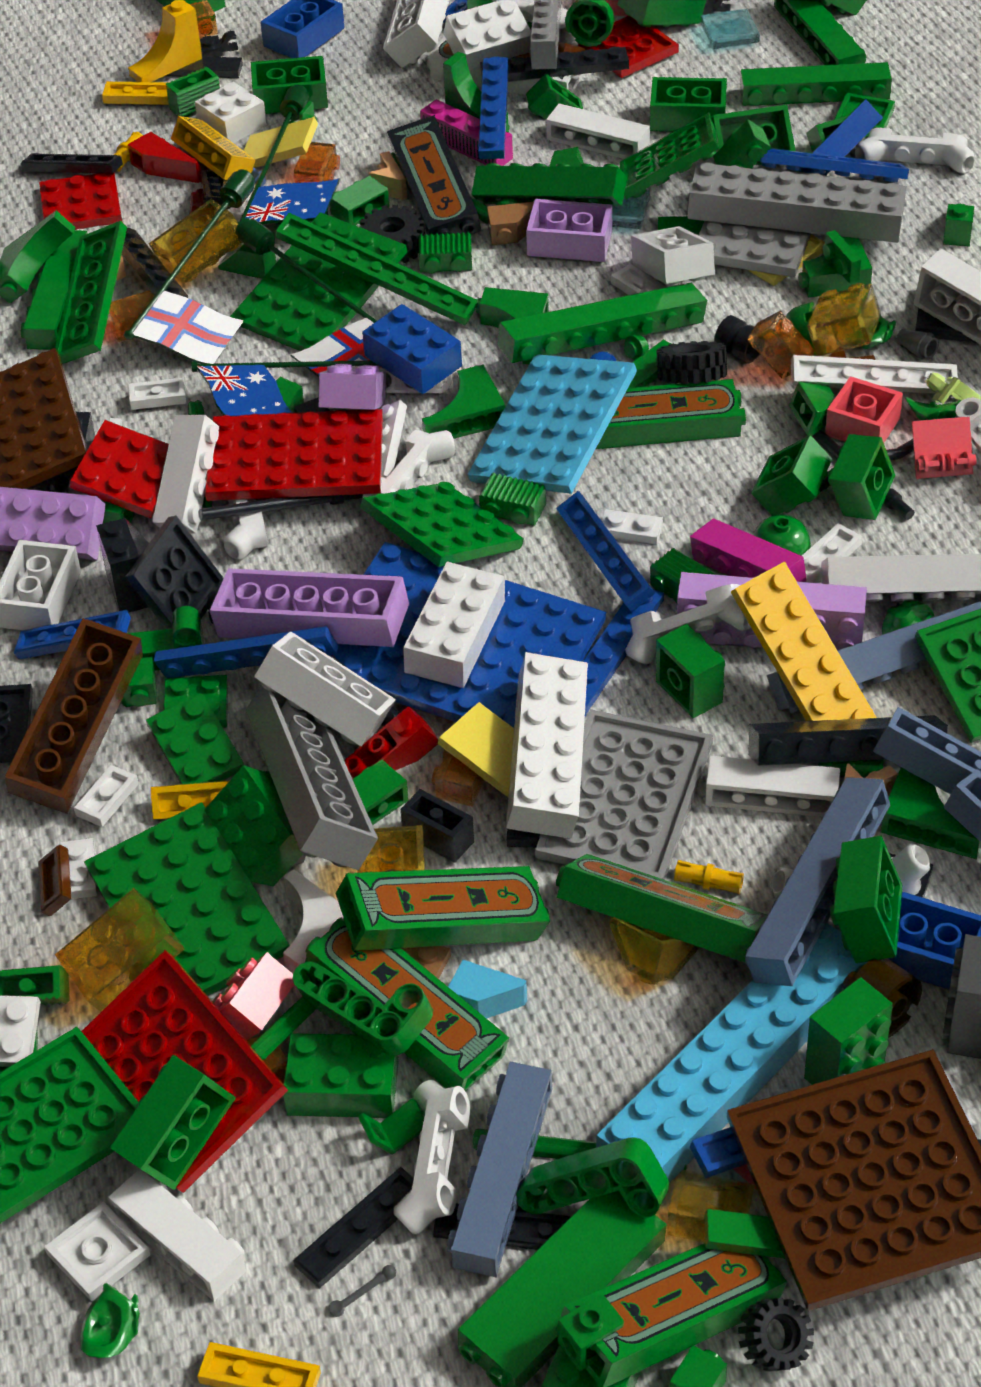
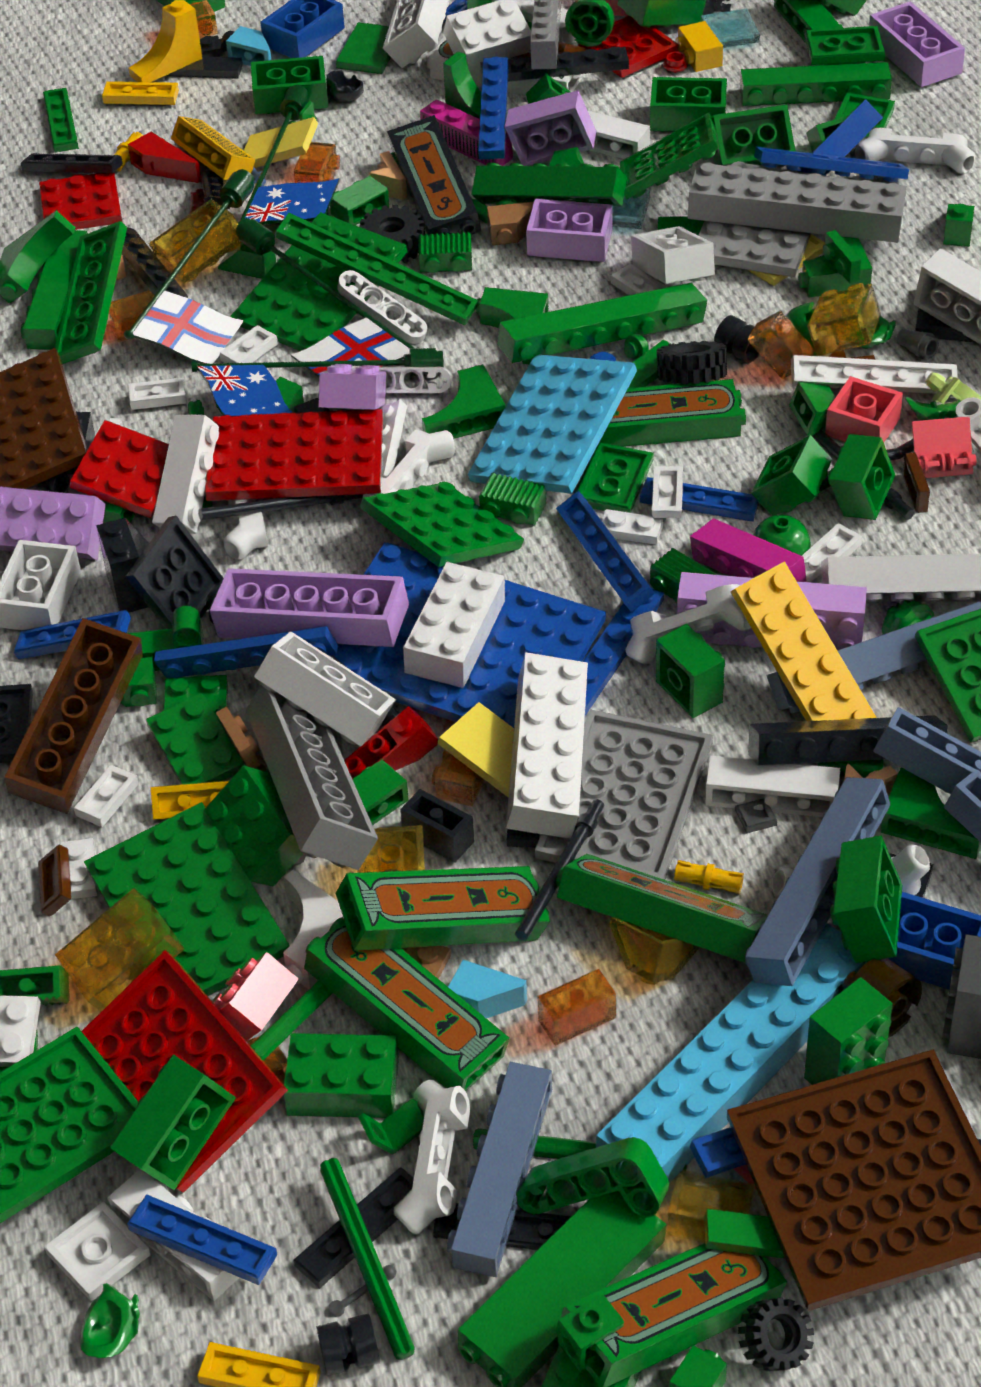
(60, 120): none -> green tile
(190, 88): green brick -> none
(202, 1239): none -> blue tile
(232, 111): white brick -> none
(243, 744): none -> medium nougat plate
(248, 45): none -> medium azure slope
(249, 346): none -> white plate
(343, 88): none -> black hair
(348, 1344): none -> black wheel
(355, 1004): green beam -> none
(365, 49): none -> green tile
(367, 1259): none -> green axle
(385, 304): none -> white beam
(412, 348): blue brick -> none
(550, 126): none -> lavender brick
(576, 1007): none -> clear orange brick
(584, 828): none -> black bar
(615, 477): none -> green tile
(667, 492): none -> white plate
(675, 62): none -> red plate
(700, 46): none -> yellow brick
(710, 501): none -> blue tile
(744, 147): green brick -> none
(754, 819): none -> dark grey tile
(844, 45): none -> green tile
(916, 482): none -> reddish brown tile
(918, 44): none -> lavender brick

